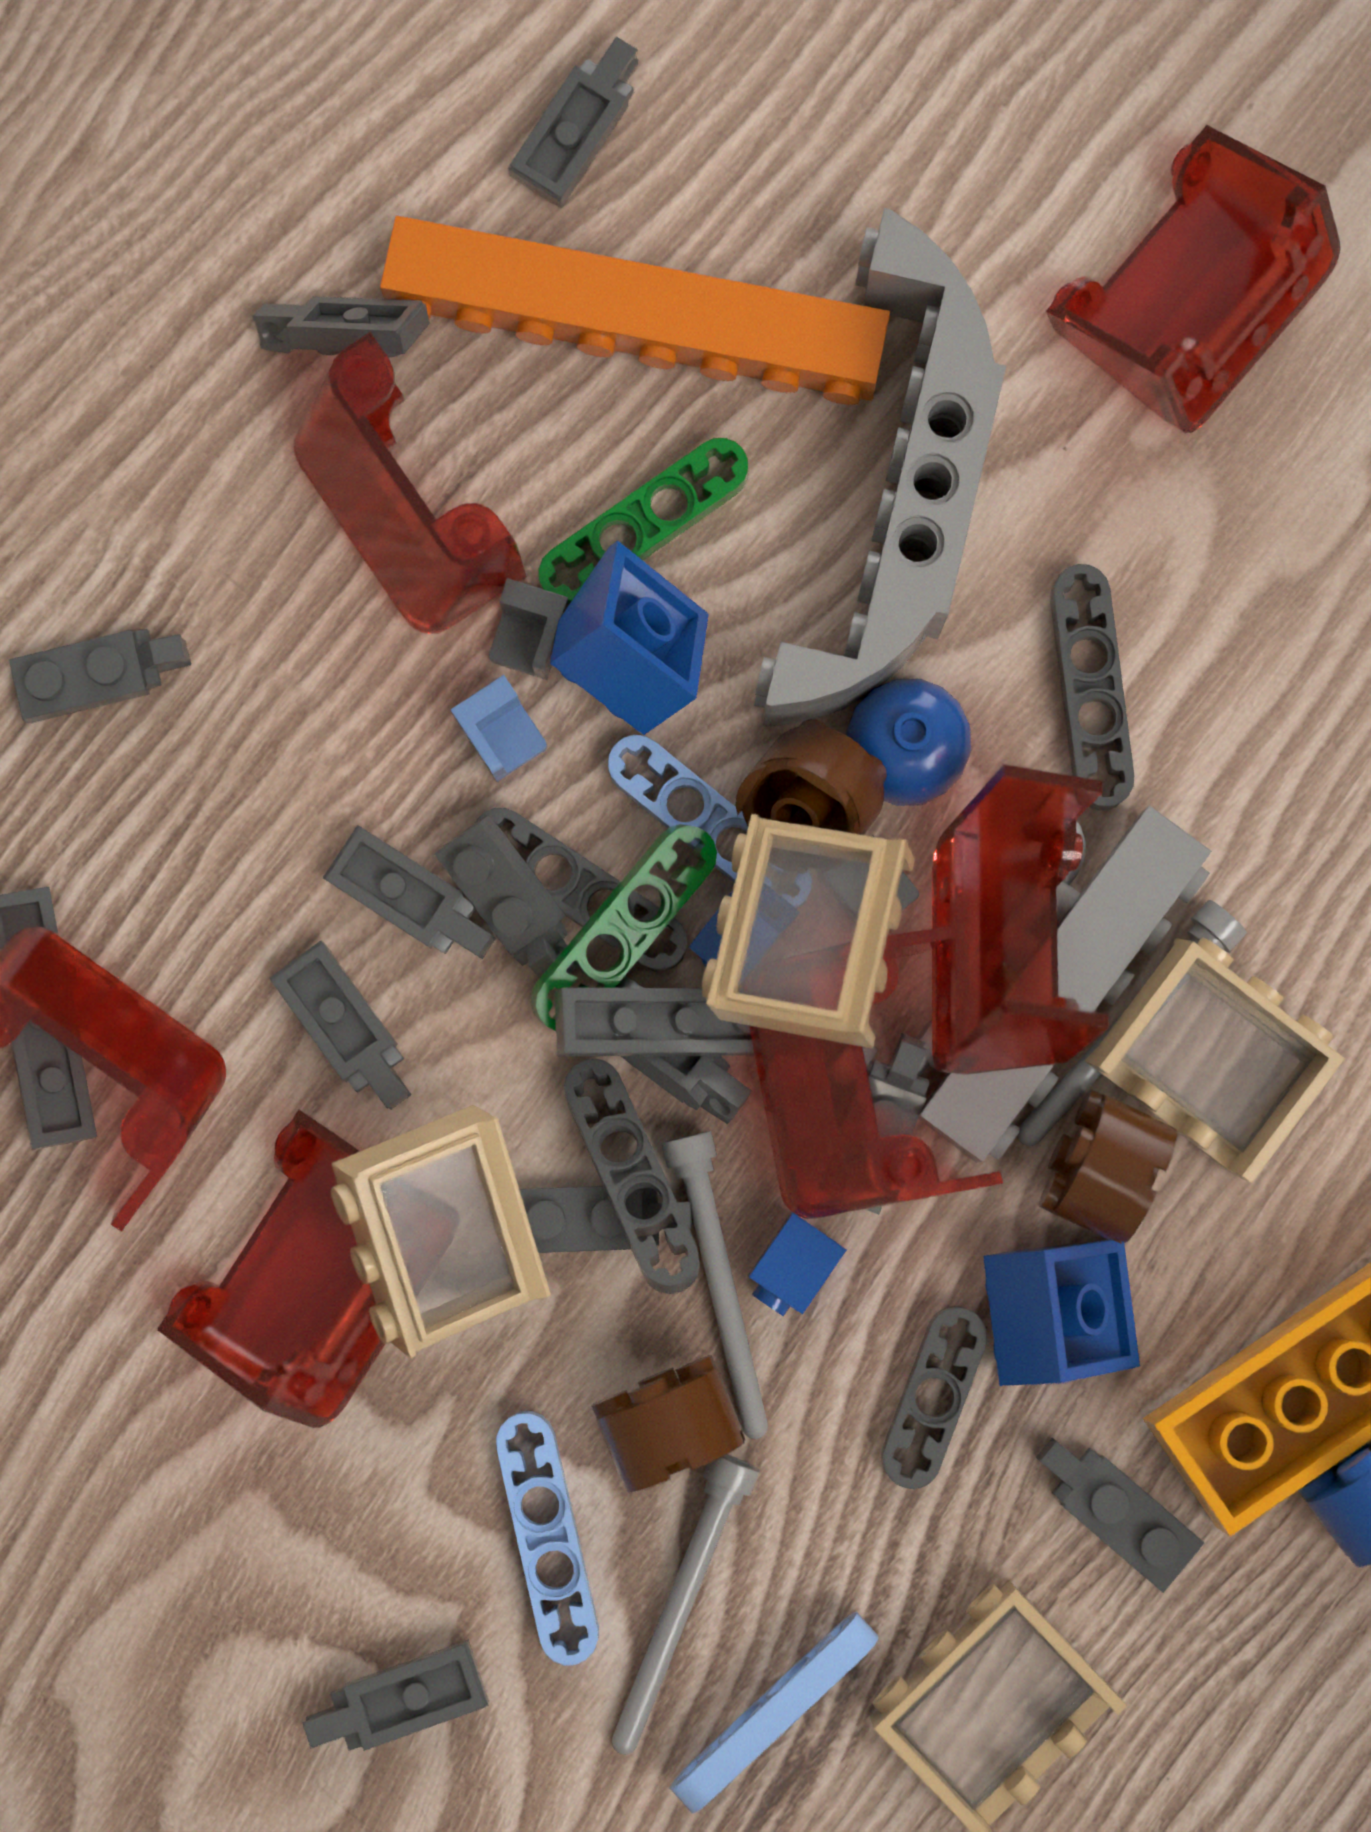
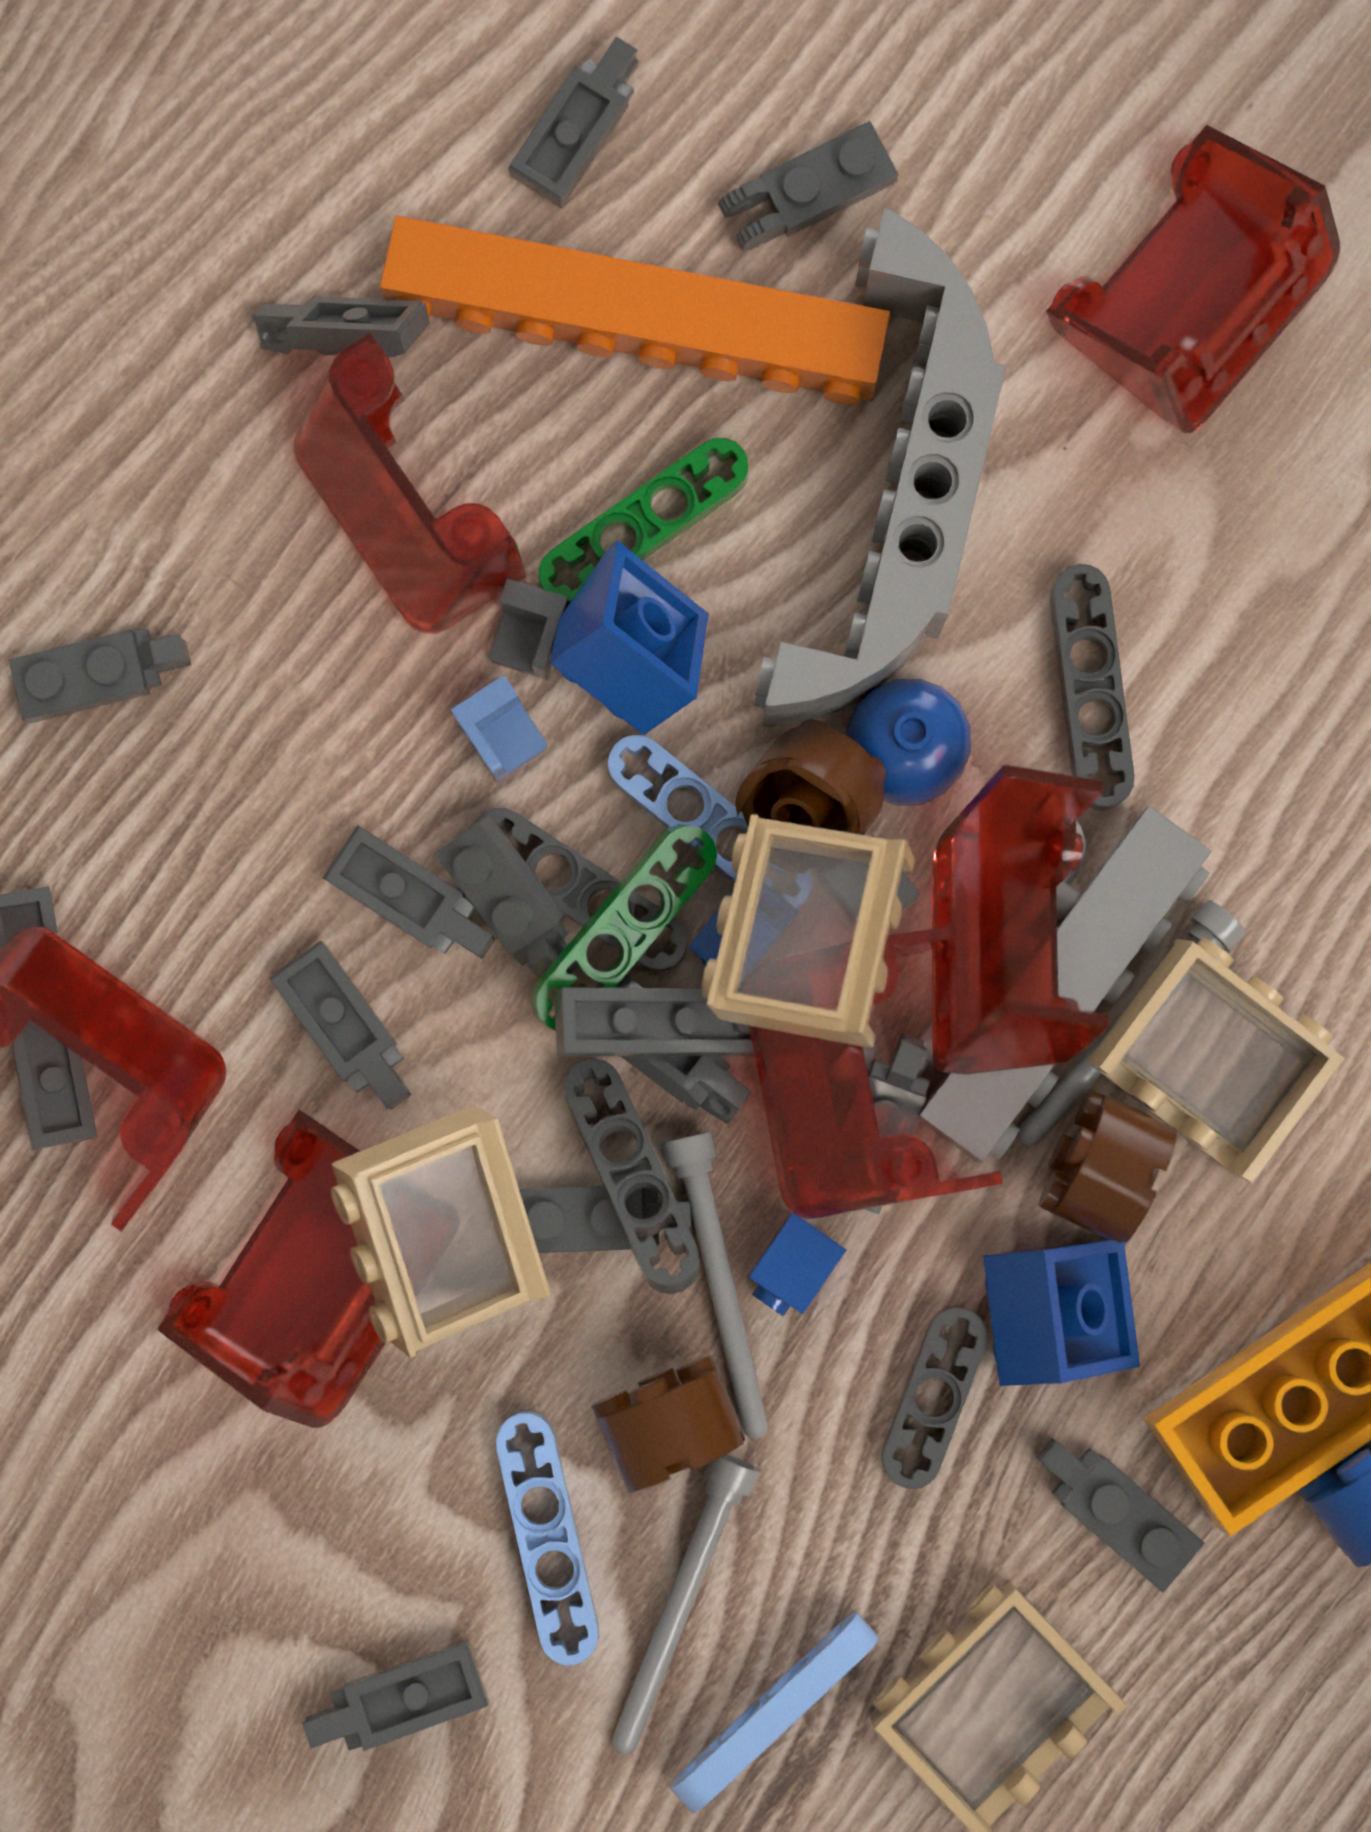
(813, 186): none -> dark grey hinge

